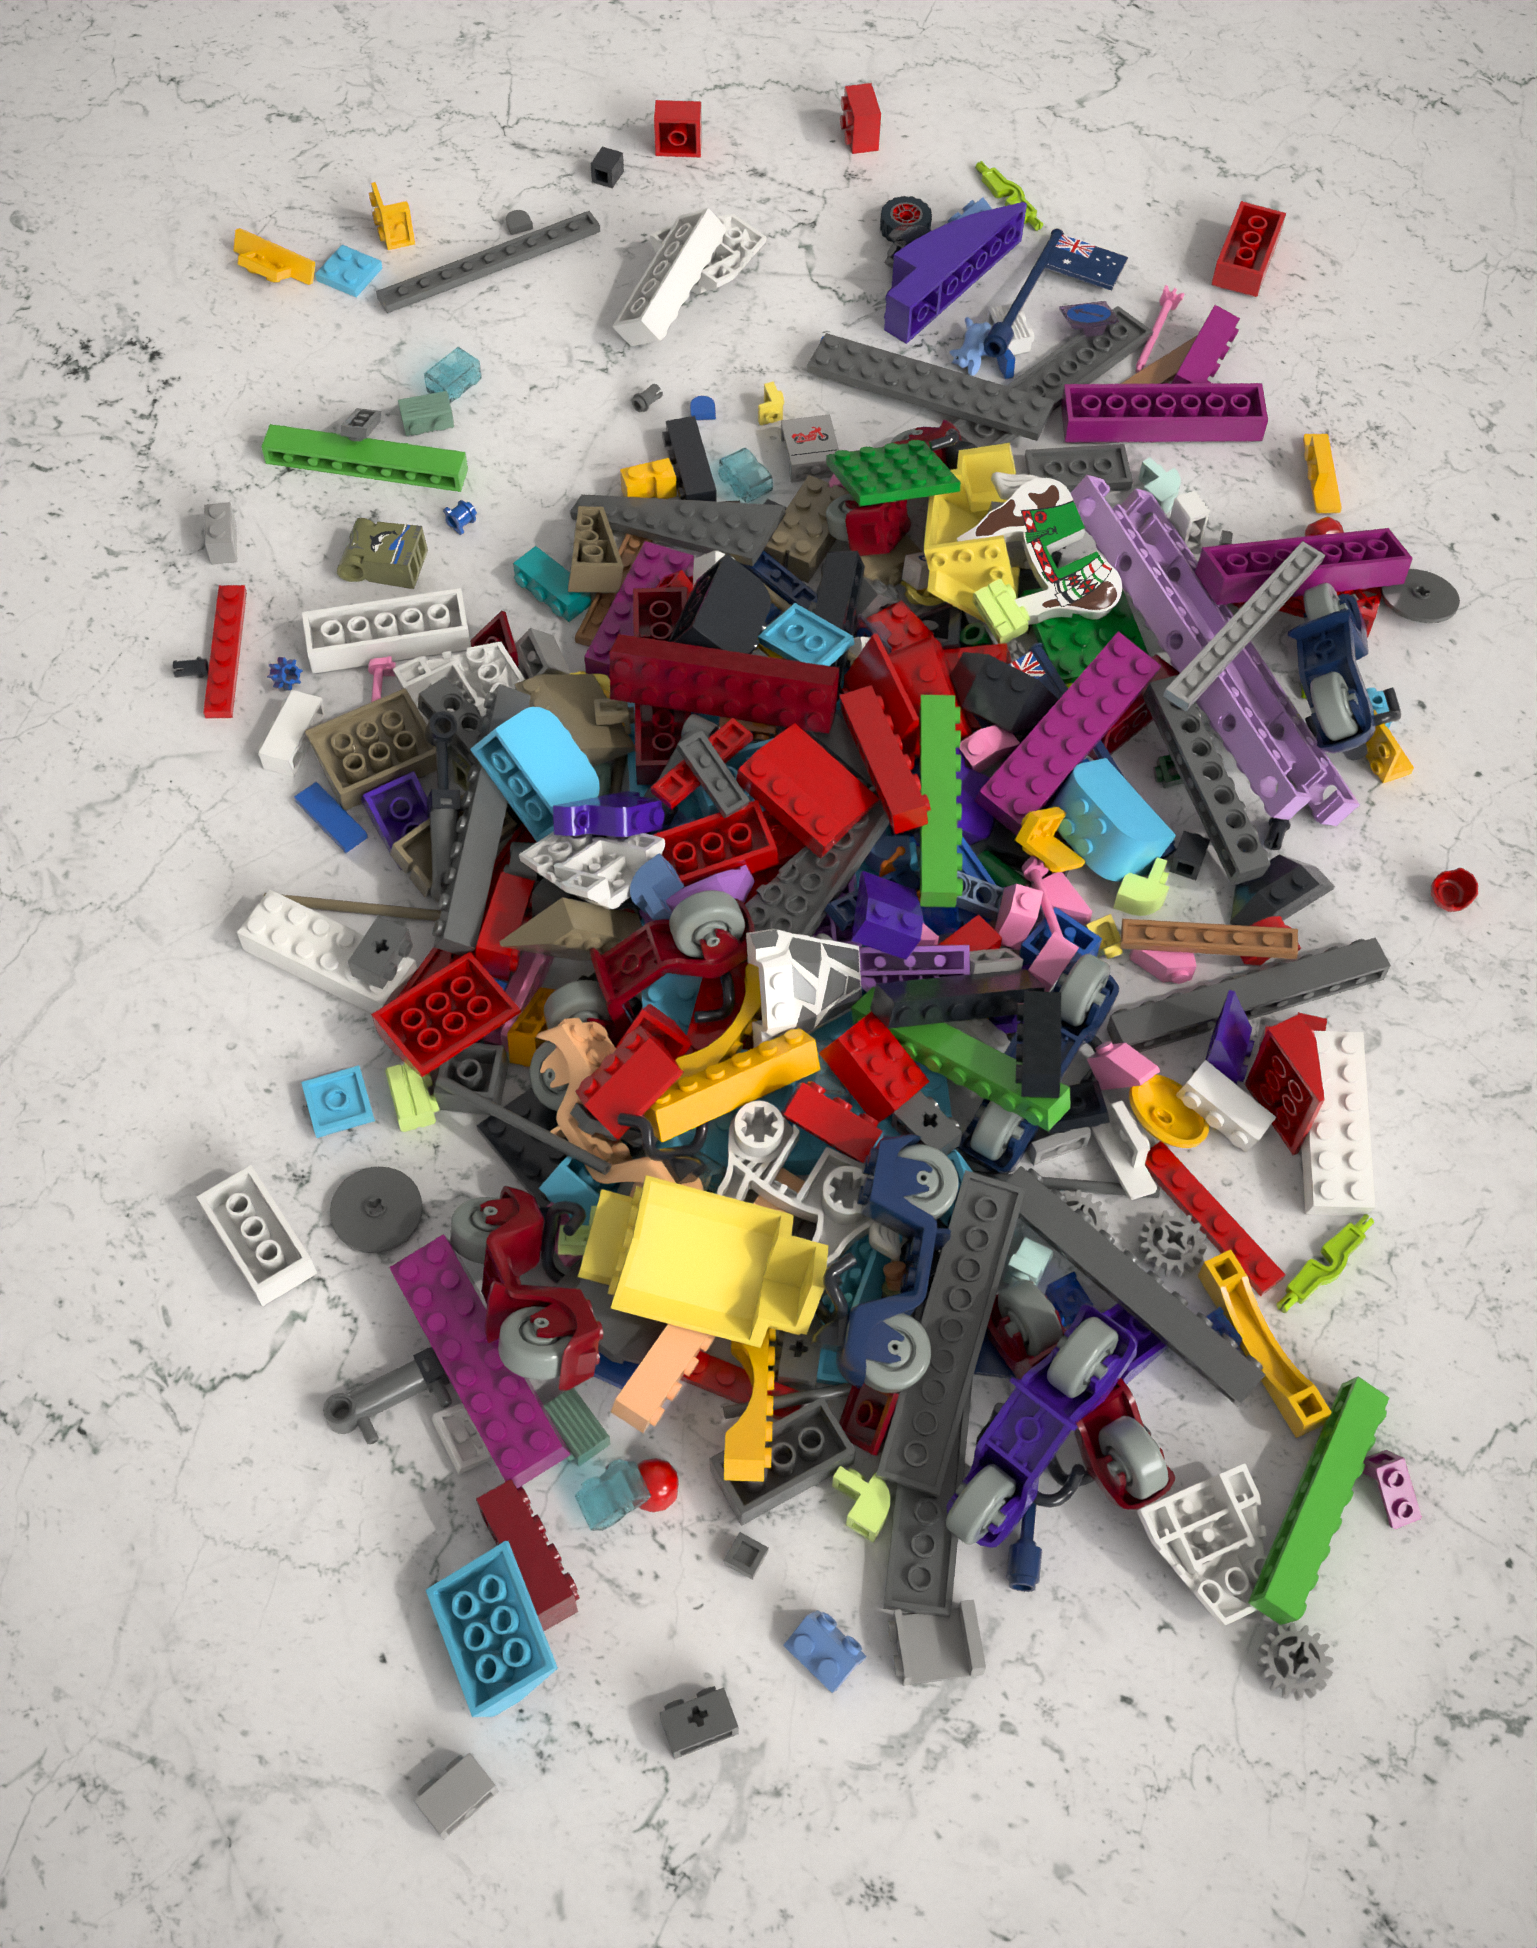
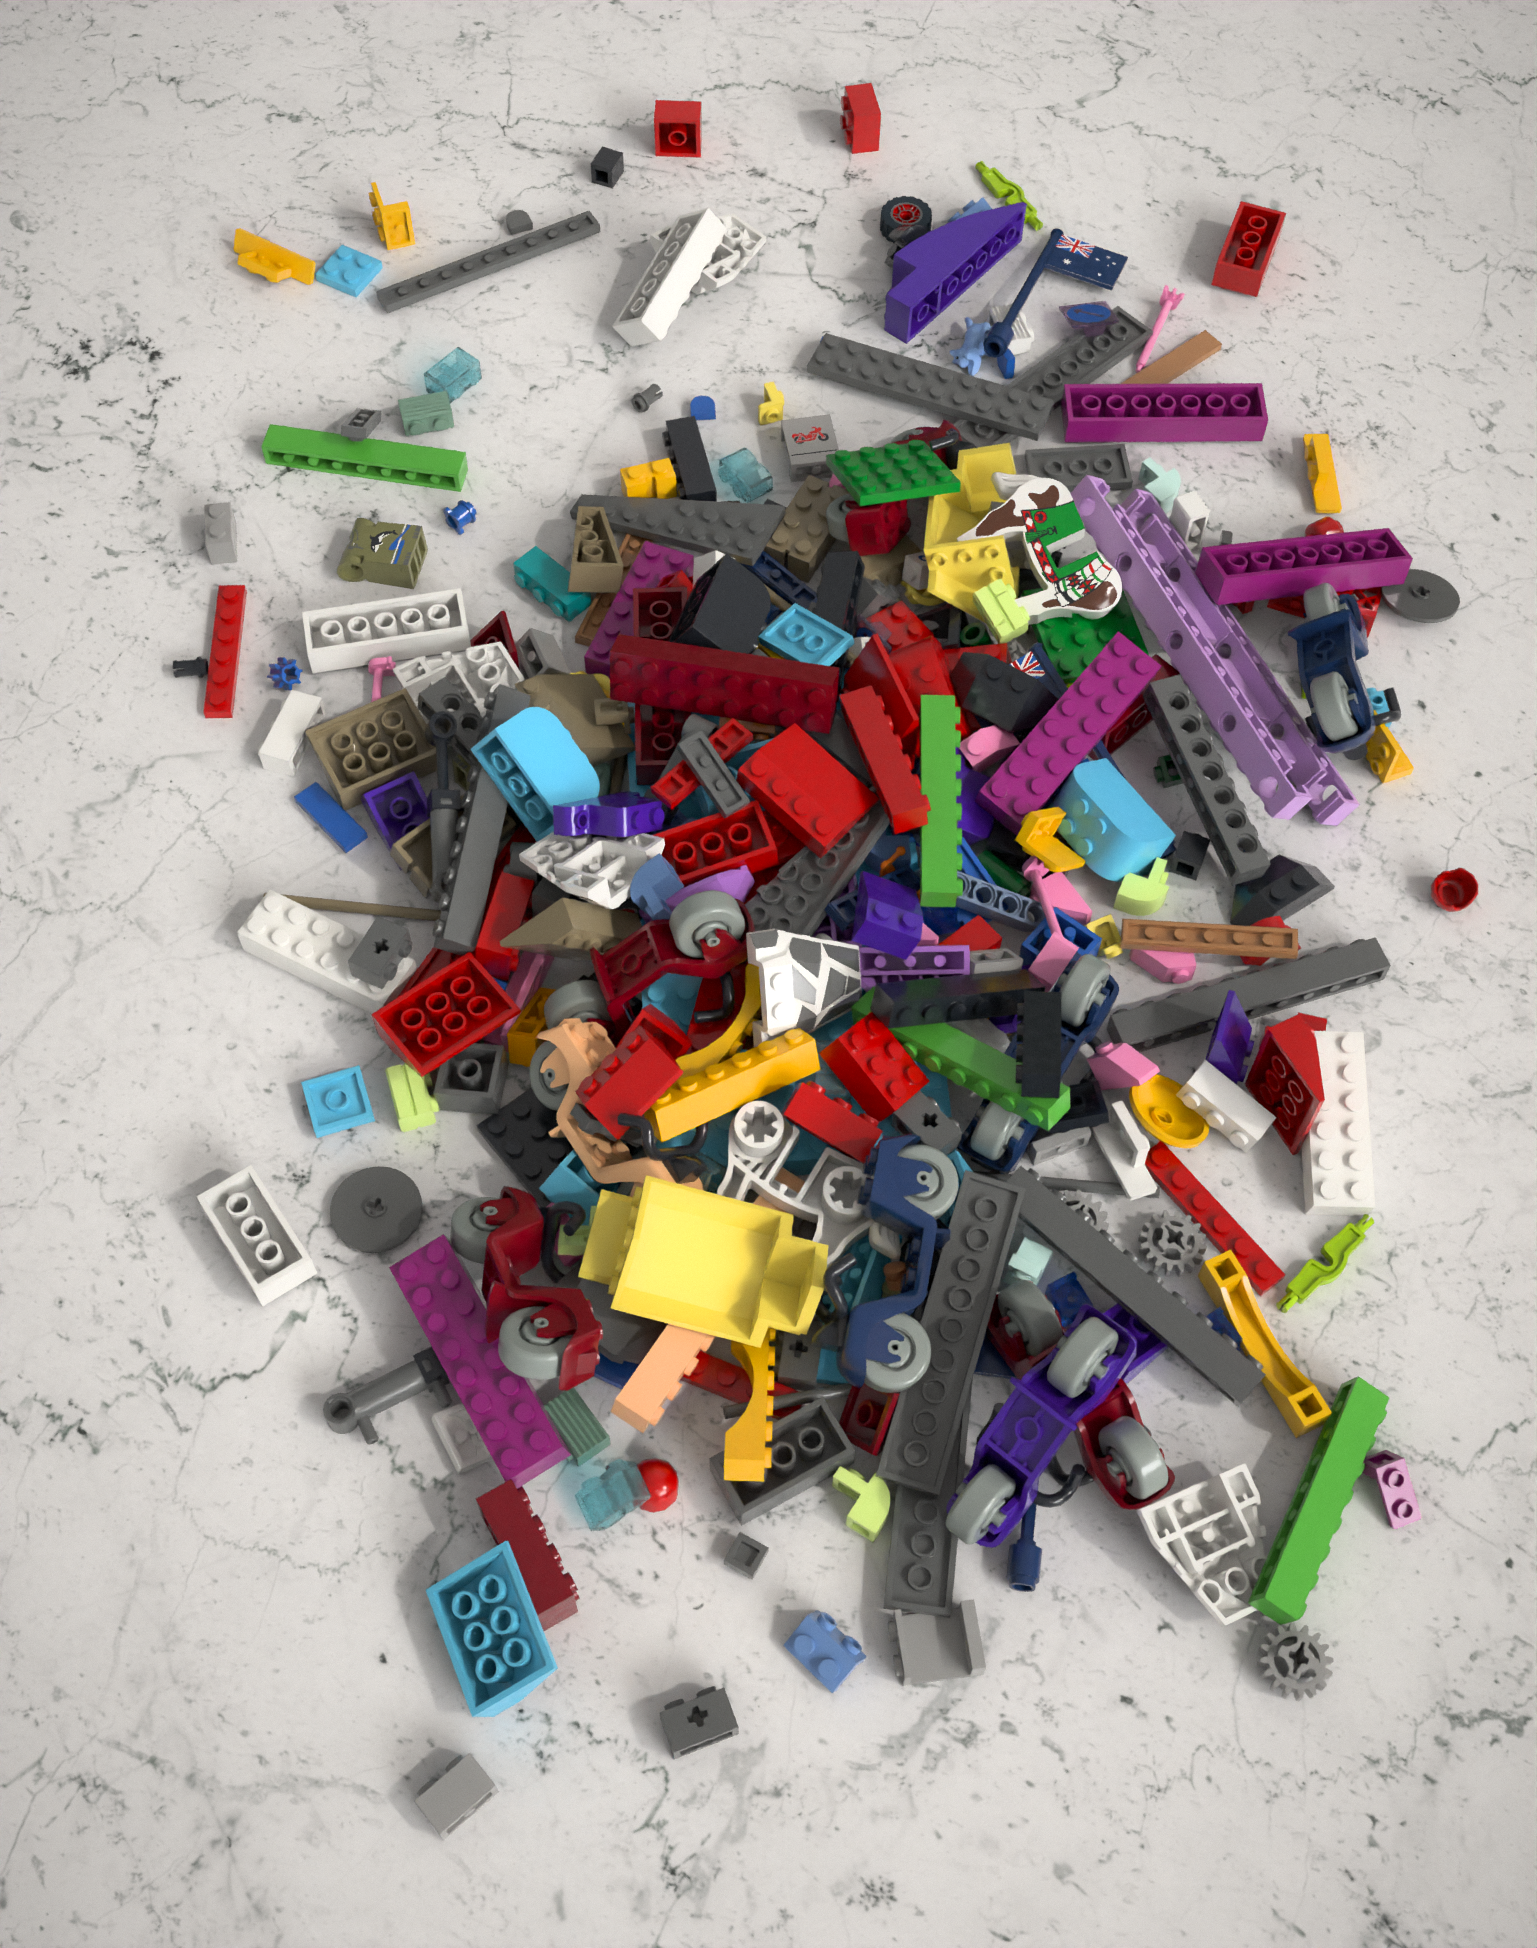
(524, 1125): dark grey piece -> none
(1017, 914): bright pink slope -> none
(1208, 348): magenta brick -> none
(1243, 626): light grey plate -> none
(1276, 832): black pin -> none

